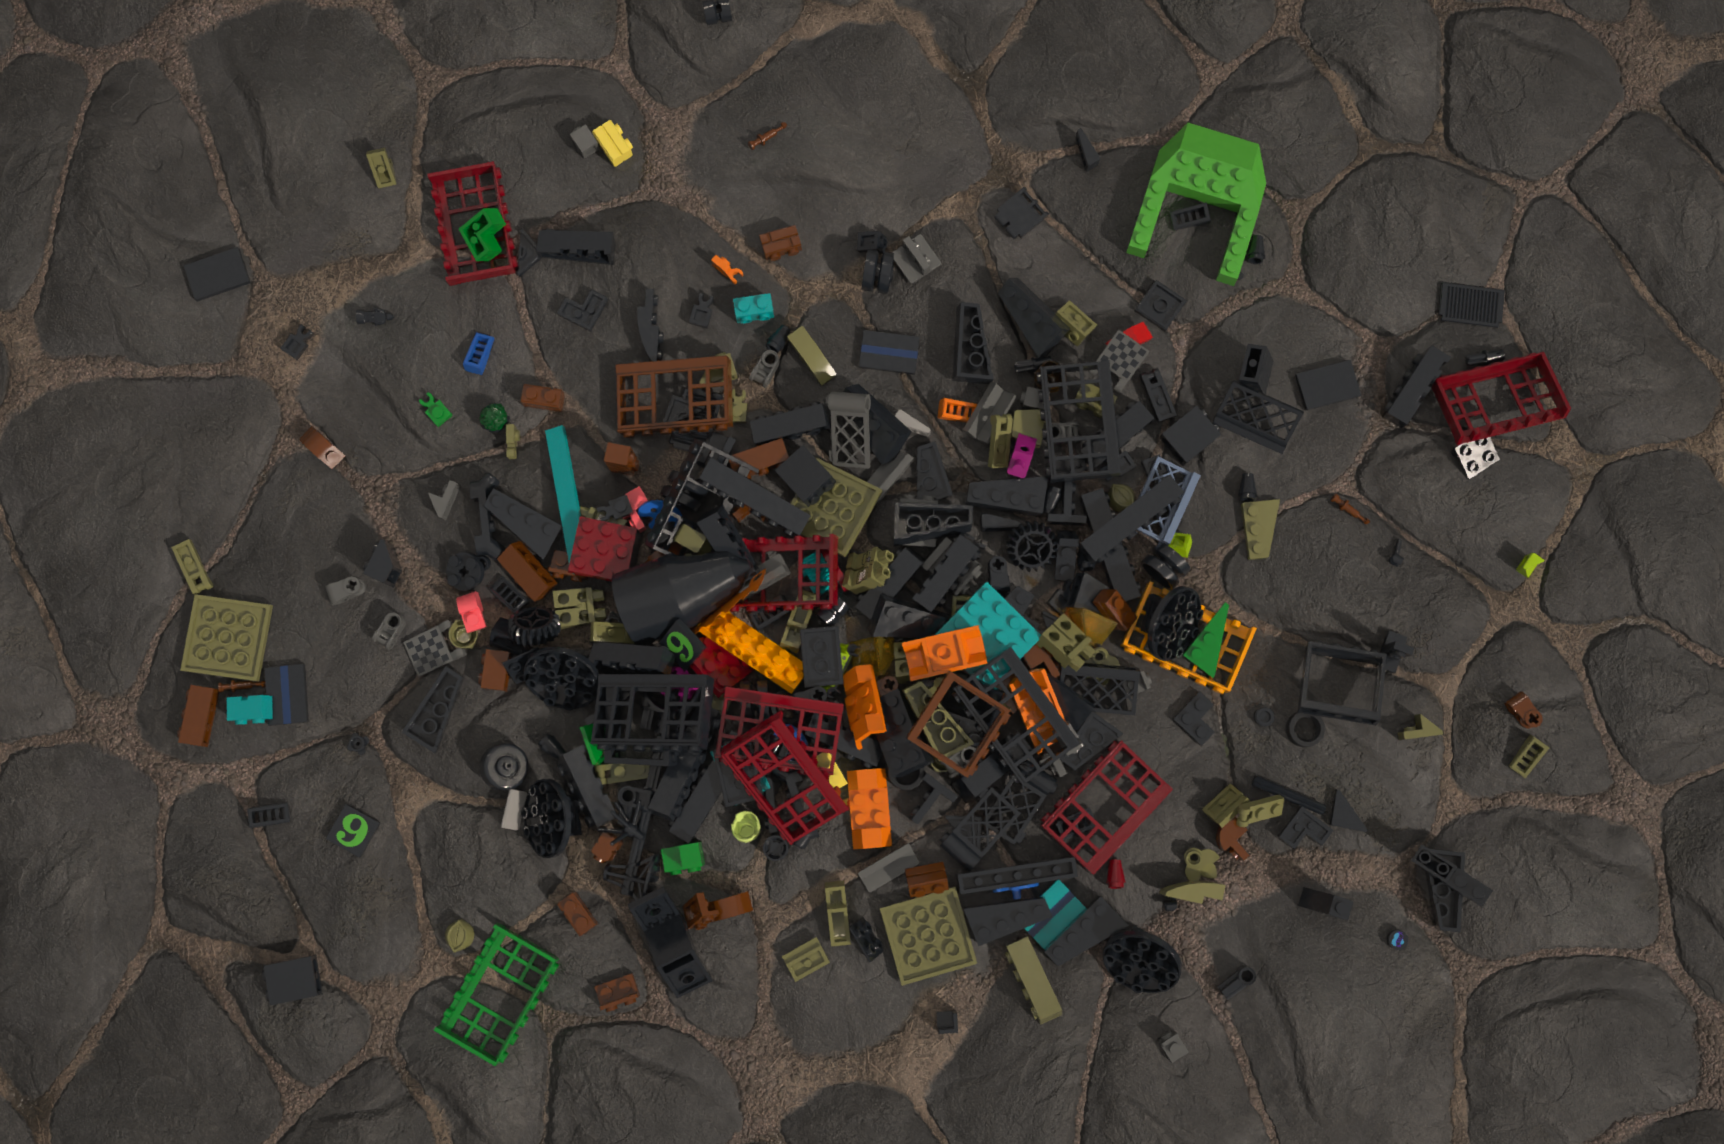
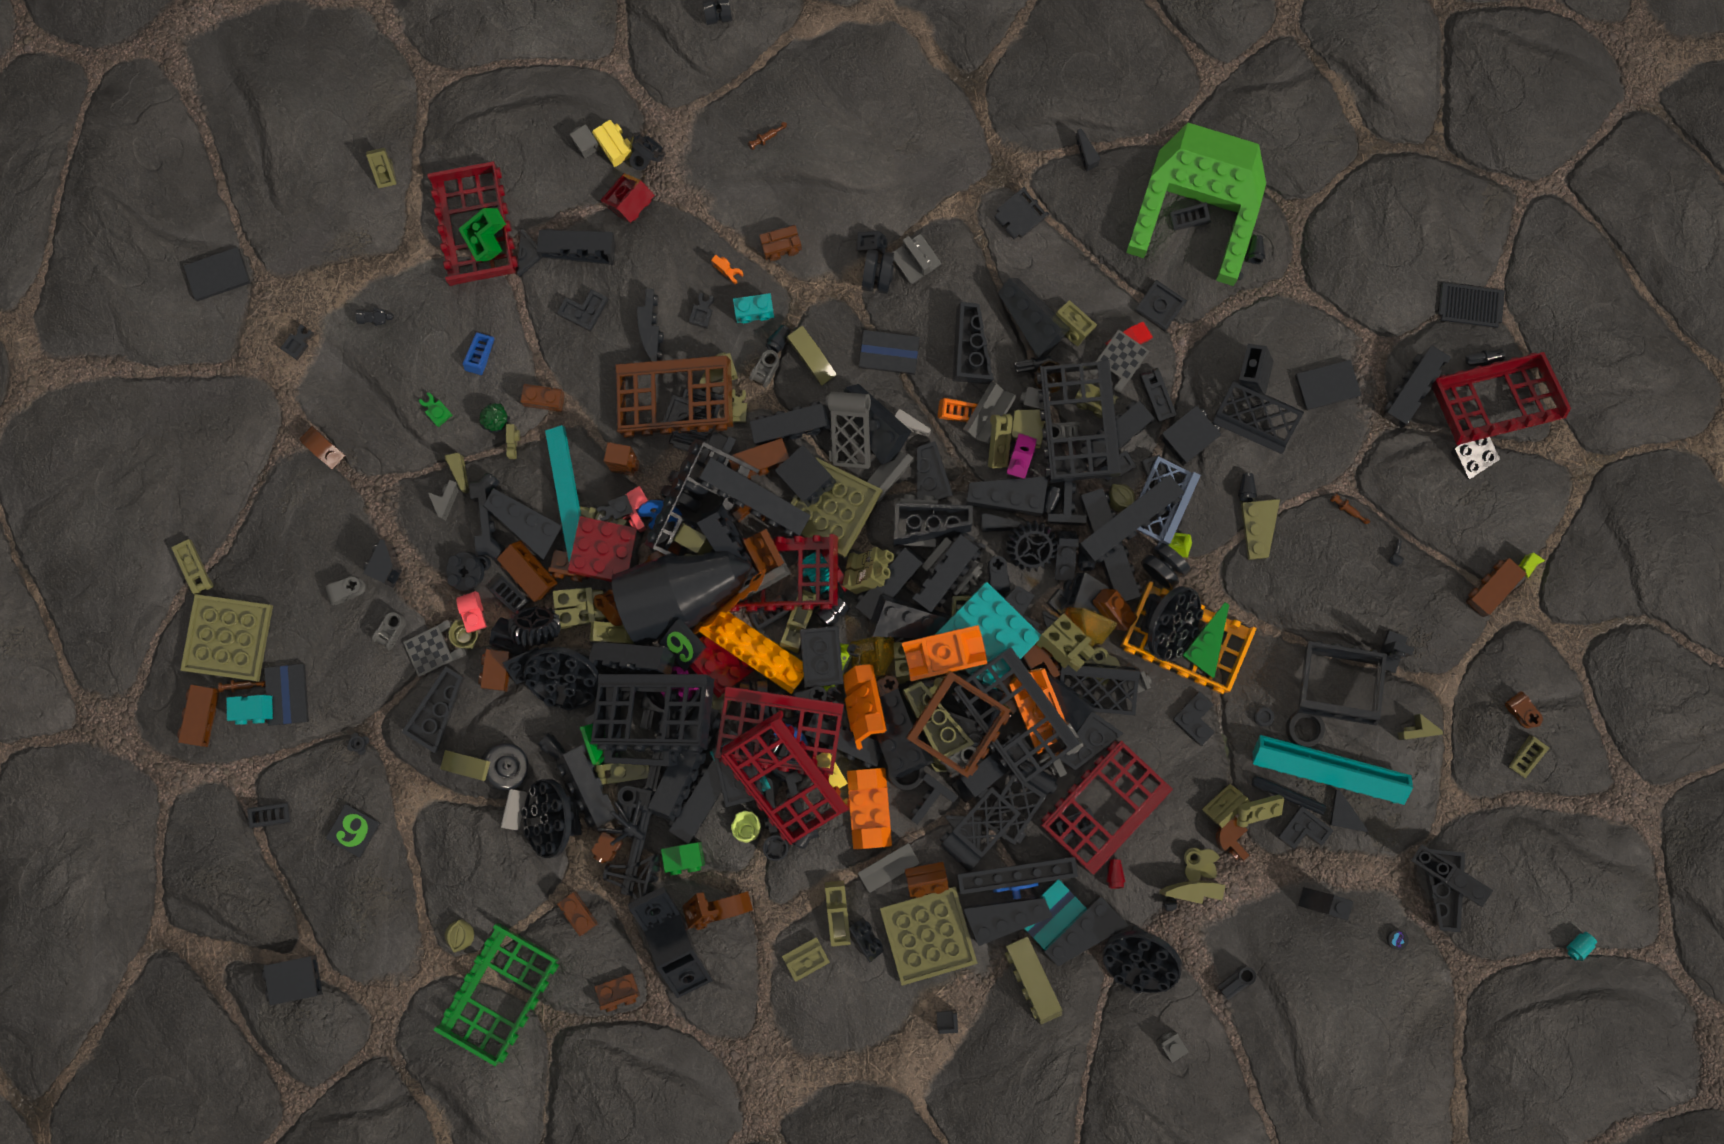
(457, 466): none -> olive slope
(465, 765): none -> olive slope
(608, 608): none -> reddish brown piece
(628, 197): none -> dark red slope
(647, 148): none -> black tile
(763, 551): none -> reddish brown bracket
(1332, 770): none -> teal brick
(1495, 587): none -> reddish brown brick
(1581, 946): none -> teal brick

